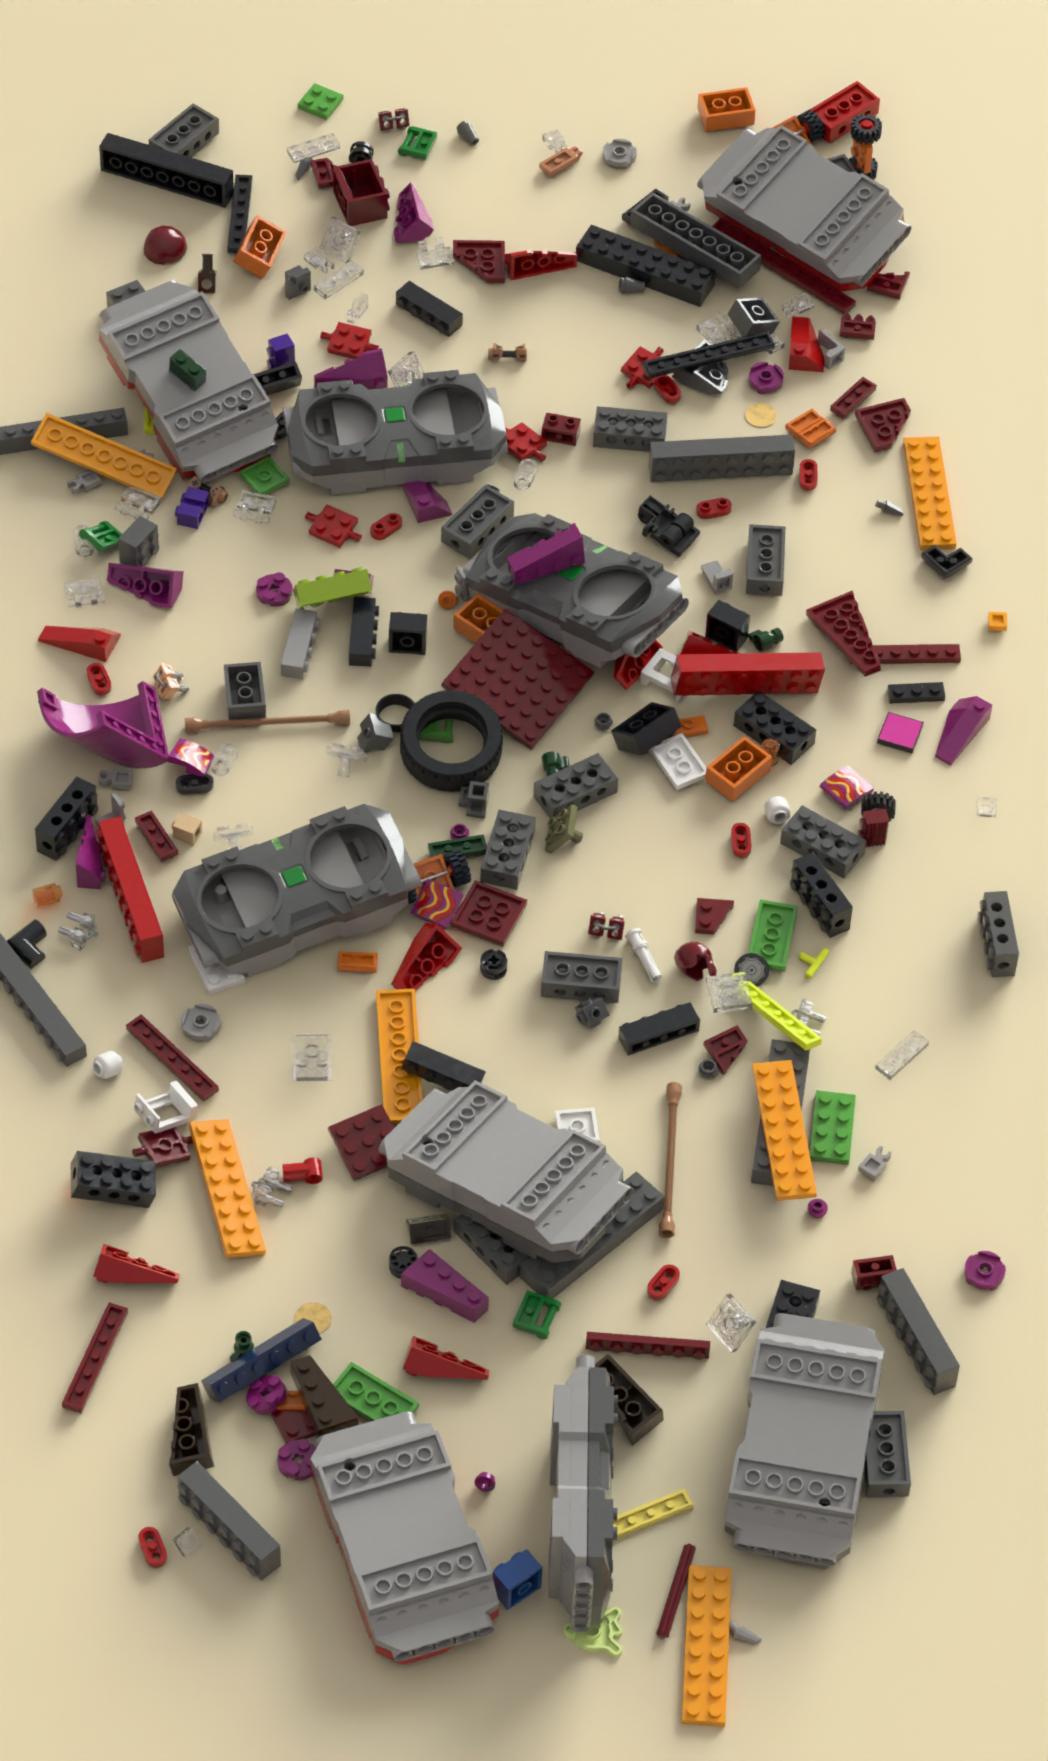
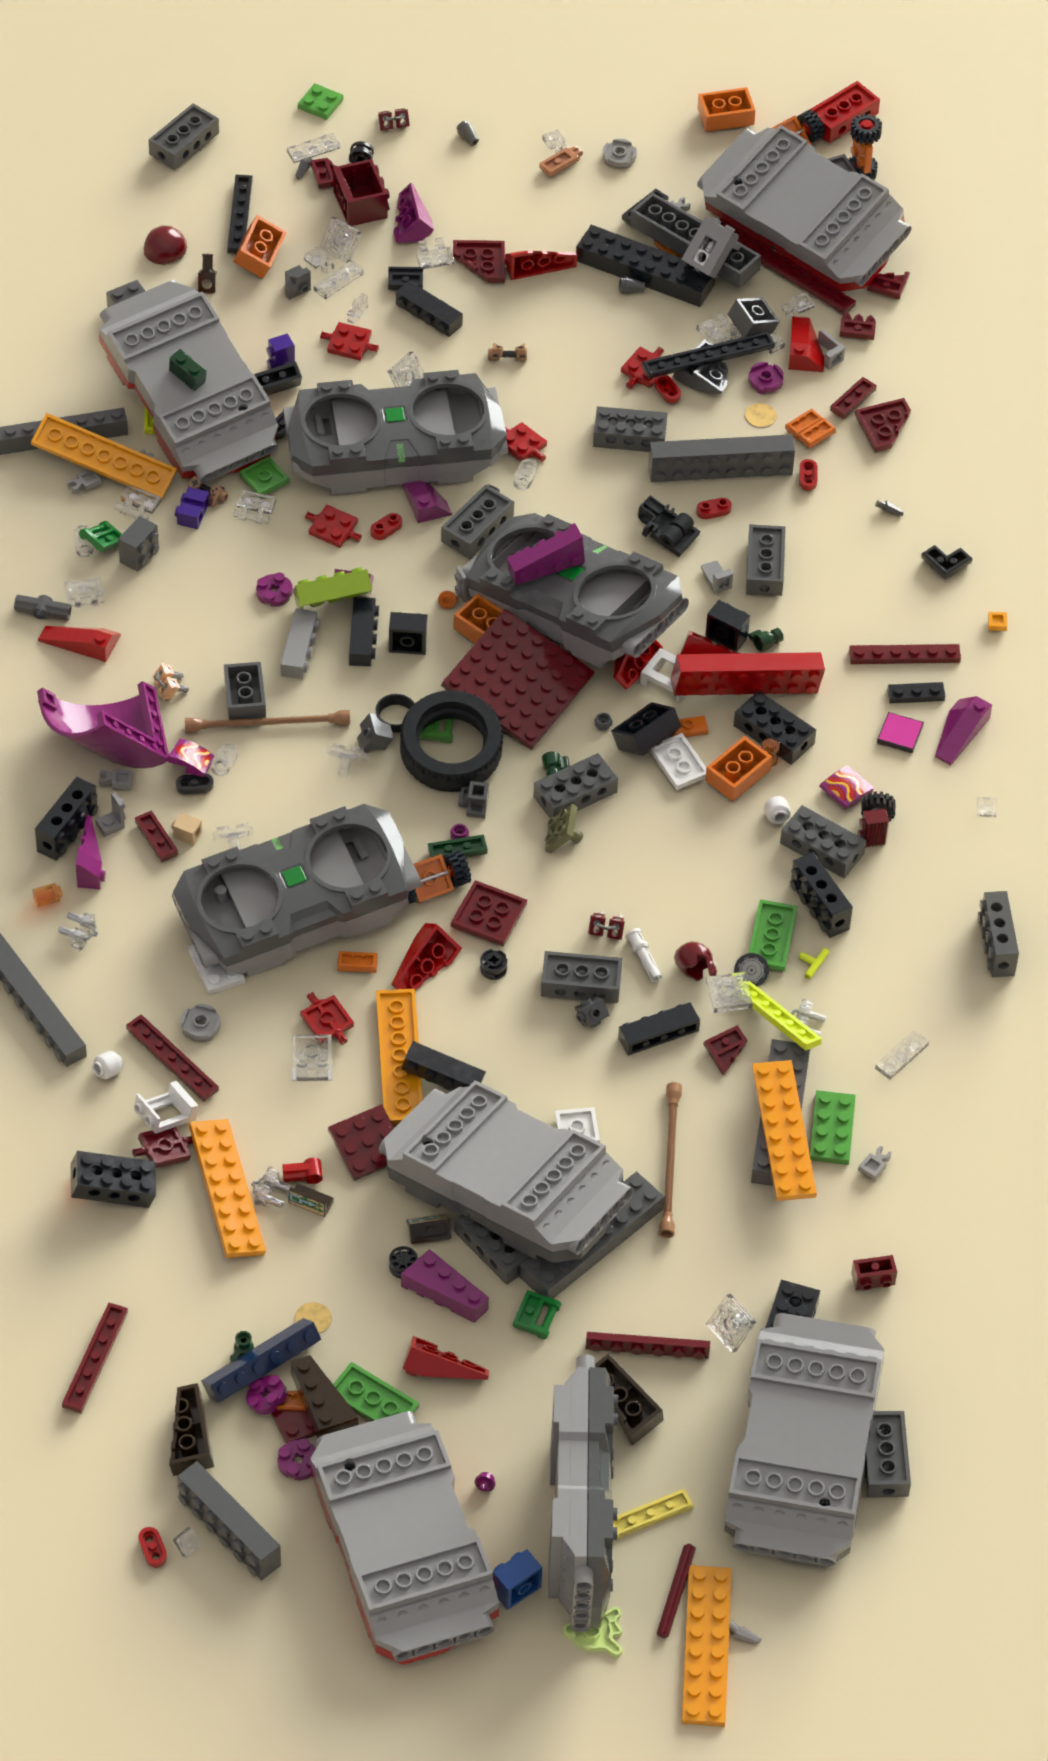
(24, 943): black brick -> none
(42, 607): none -> dark grey piece
(100, 682): red plate -> none
(117, 1267): red wedge -> none
(130, 889): red brick -> none
(152, 584): magenta wedge -> none
(166, 170): black brick -> none
(310, 1199): none -> panel
(327, 1017): none -> red plate
(365, 370): magenta wedge -> none
(401, 275): none -> black plate
(422, 144): green plate -> none
(437, 903): slope -> none
(508, 869): dark grey brick -> none
(561, 429): dark red brick -> none
(663, 1284): red plate -> none
(708, 1064): dark grey plate -> none
(711, 914): dark red wing -> none
(715, 253): none -> light grey brick
(741, 841): red plate -> none
(817, 1212): magenta plate -> none
(846, 629): dark red wing -> none
(918, 1331): dark grey brick -> none
(929, 492): light orange plate -> none
(982, 1280): magenta plate -> none

